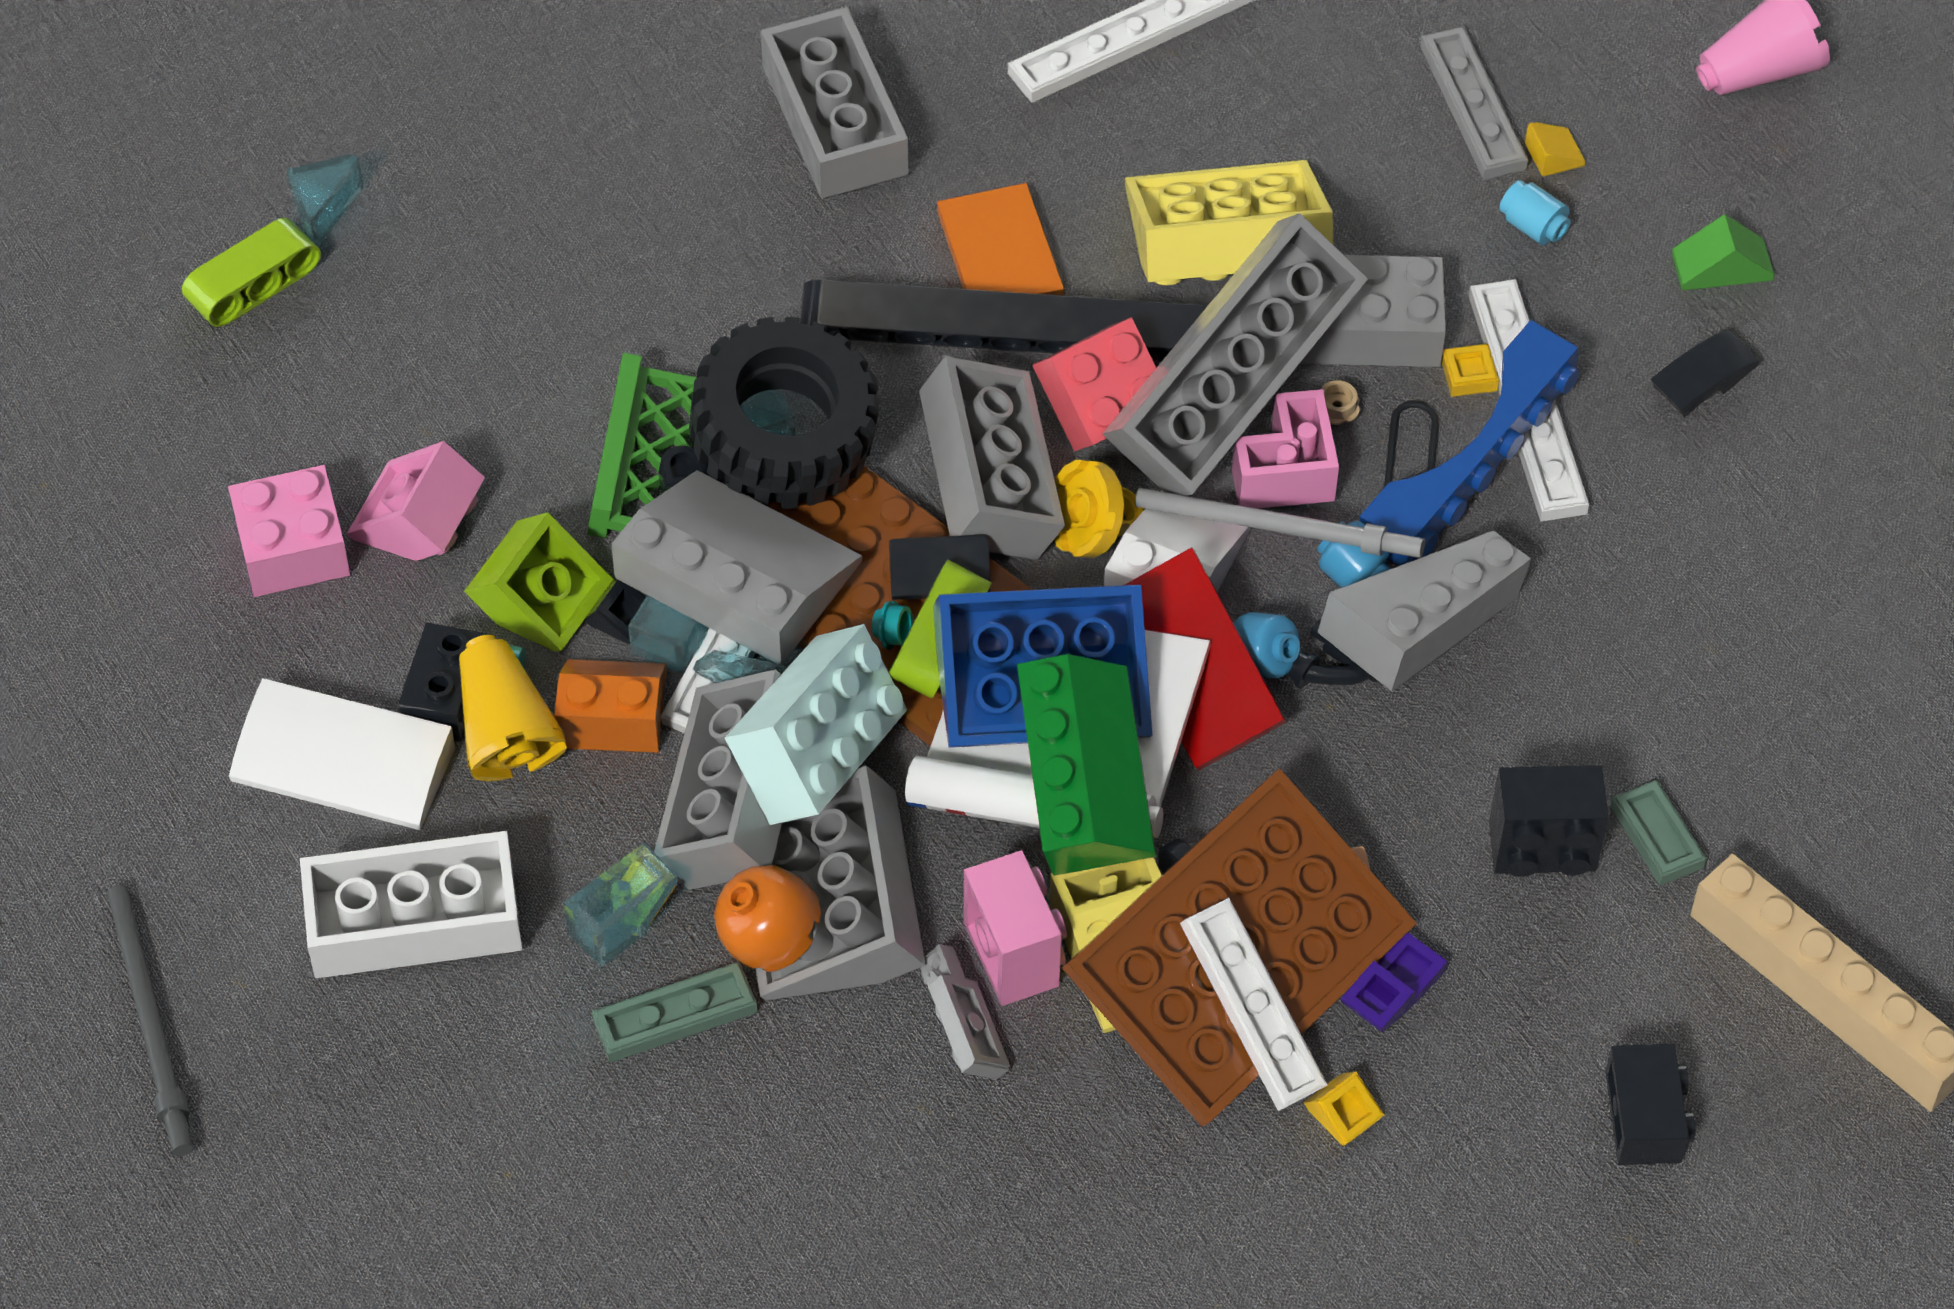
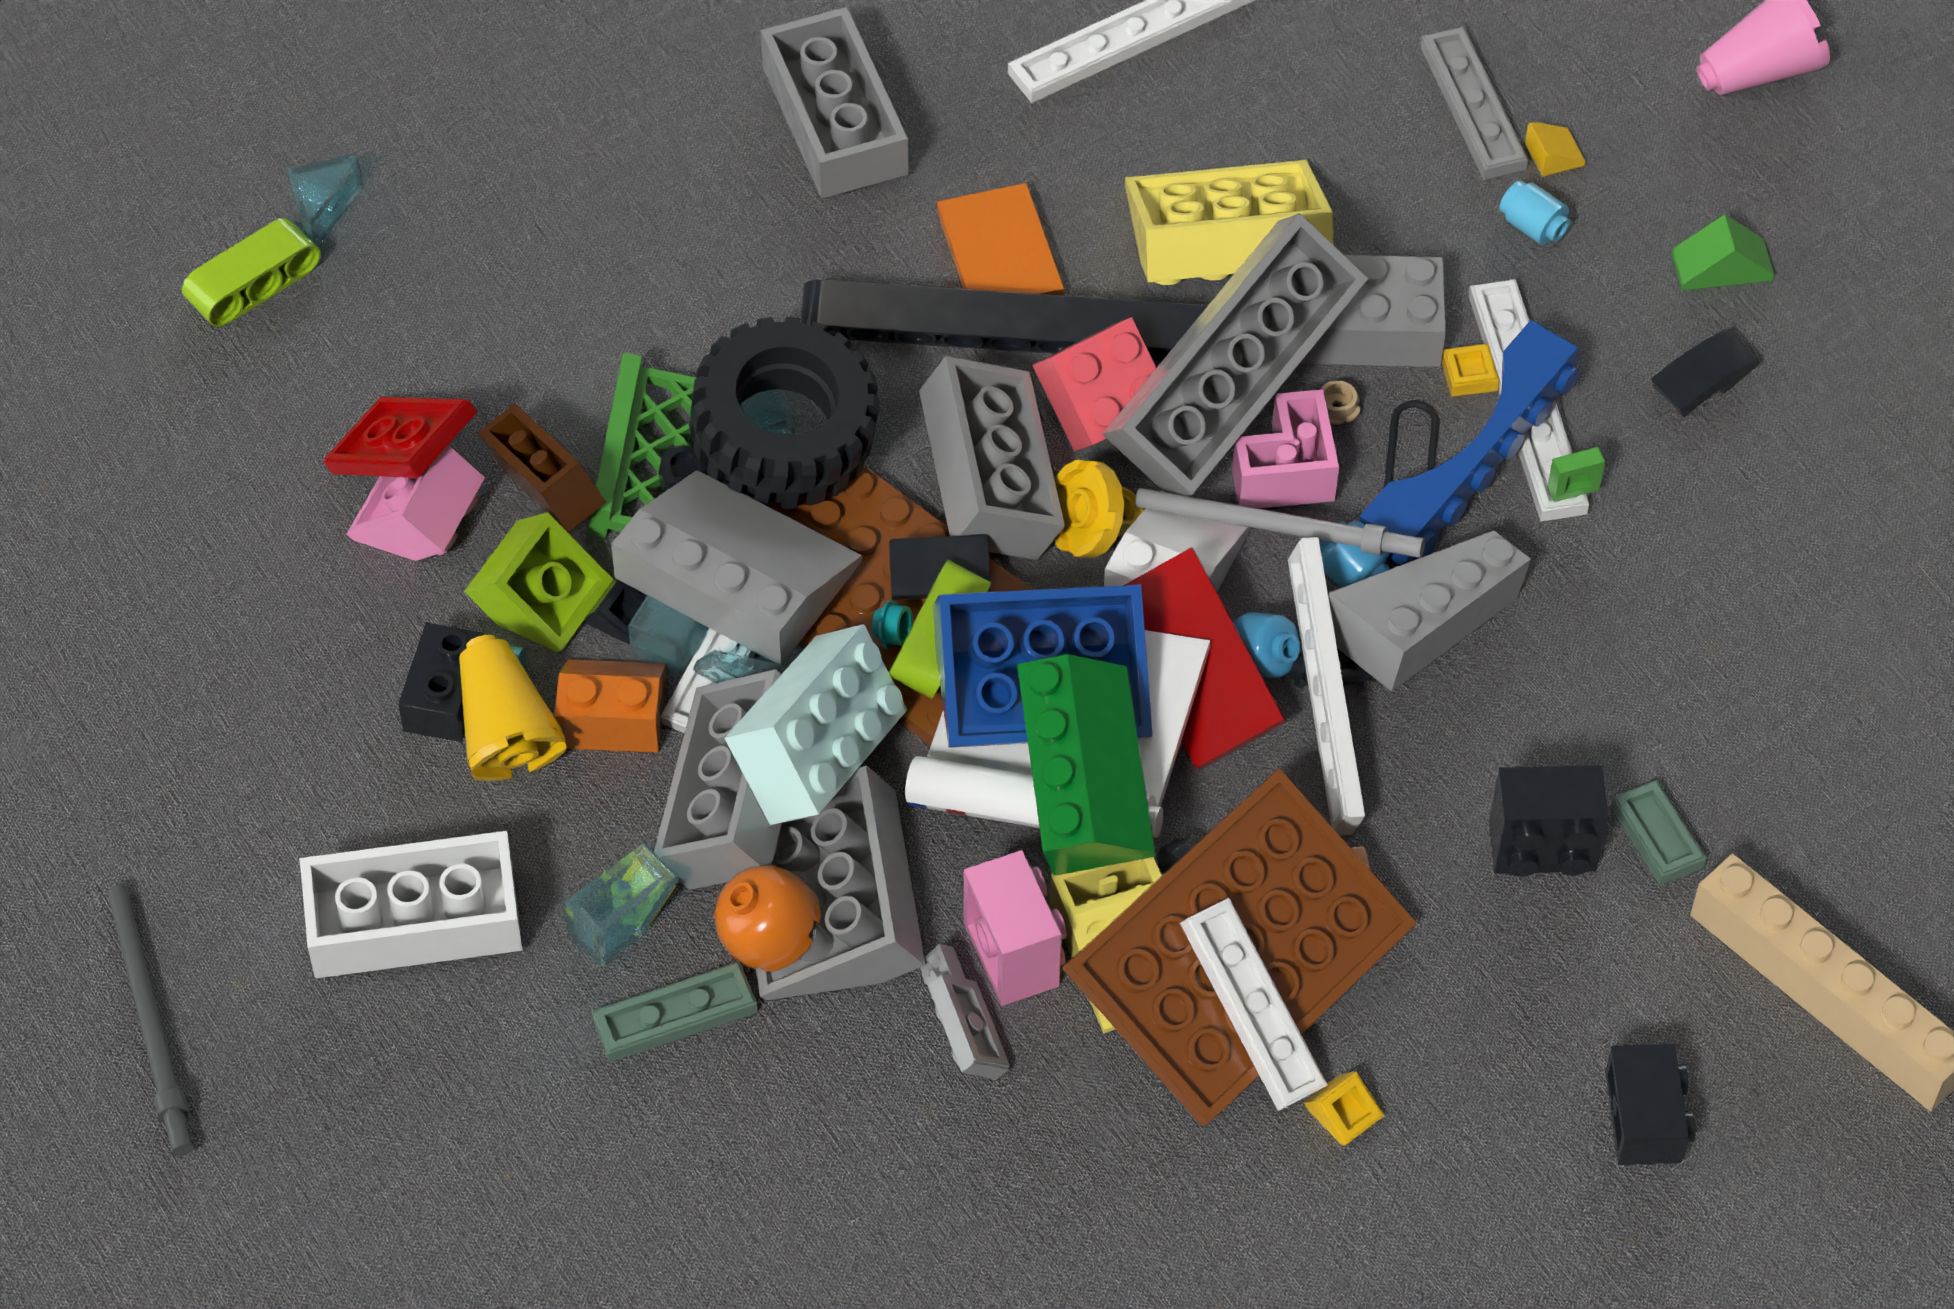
(289, 530): bright pink brick -> none
(342, 754): white slope -> none
(399, 437): none -> red tile
(541, 467): none -> reddish brown brick
(1326, 687): none -> white tile
(1395, 983): dark purple slope -> none
(1576, 474): none -> bright green tile

